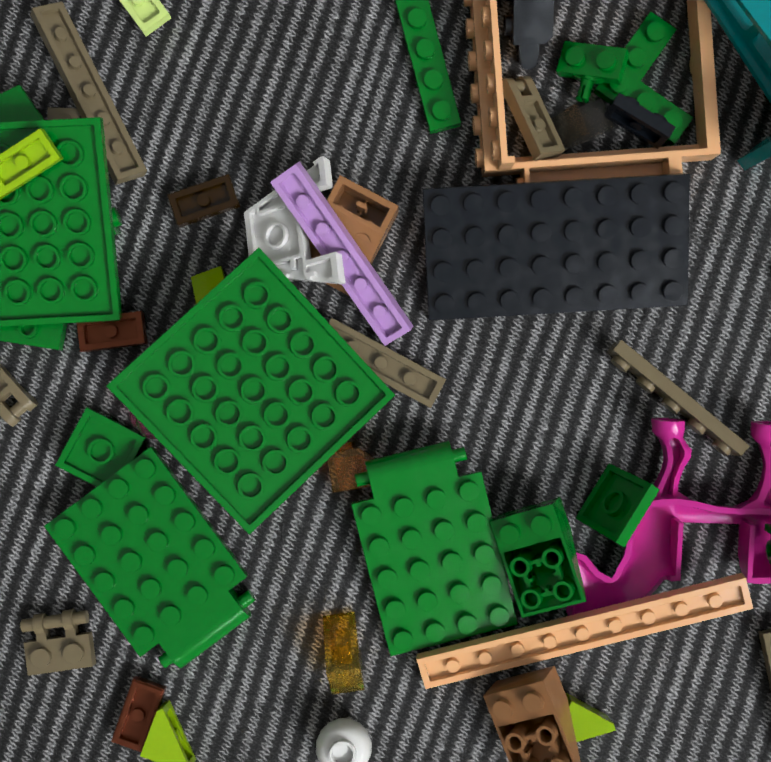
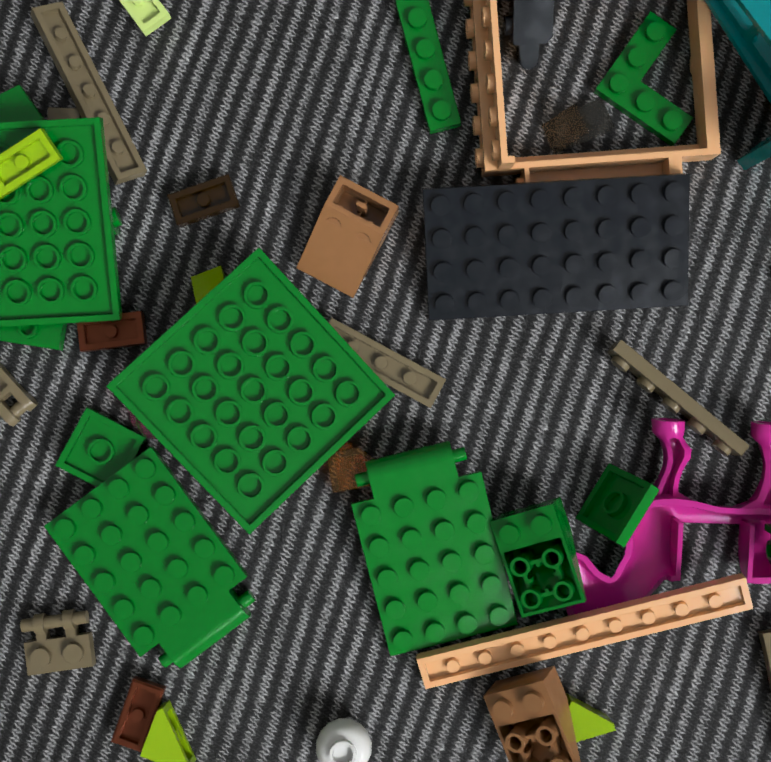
(283, 240): white wing -> none
(330, 236): lavender plate -> none
(343, 653): clear yellow slope -> none
(532, 118): dark tan plate -> none
(591, 65): green plate -> none
(639, 121): black plate -> none

